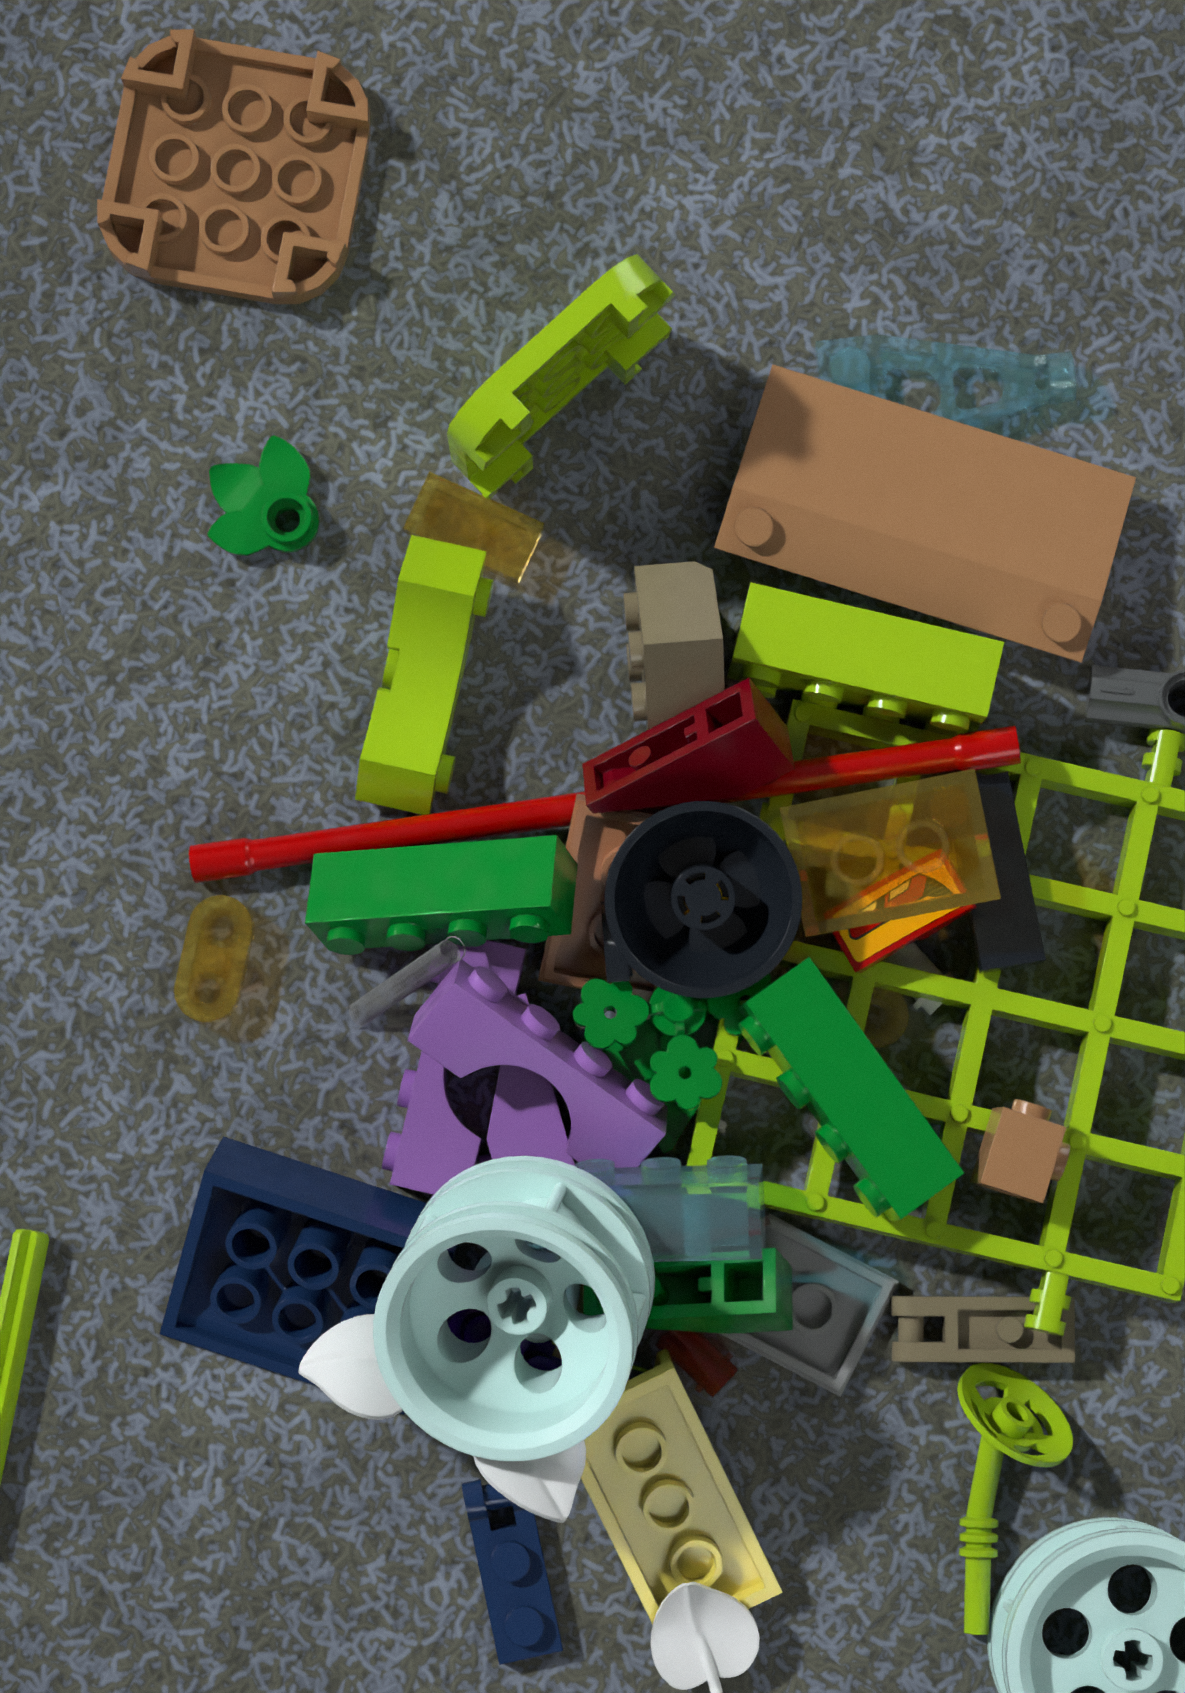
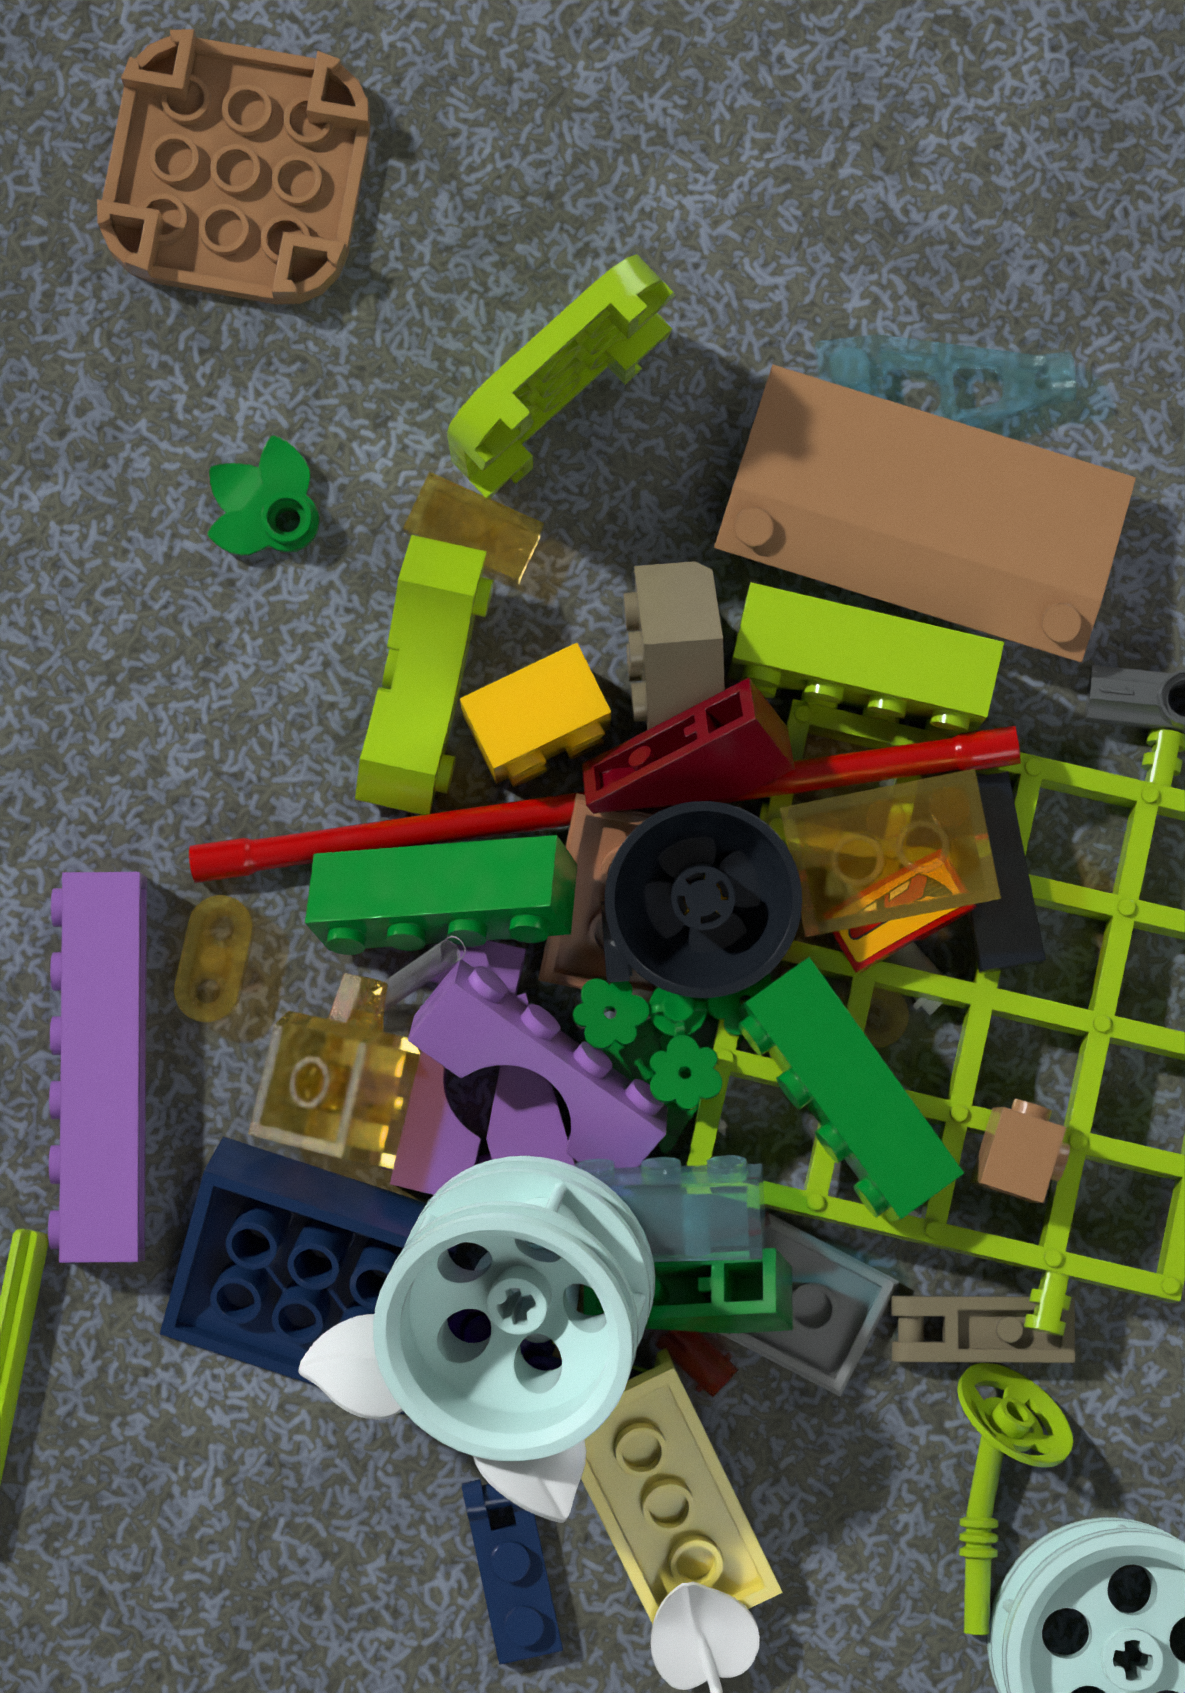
(101, 1067): none -> medium lavender brick
(338, 1079): none -> clear yellow hinge
(537, 716): none -> yellow brick

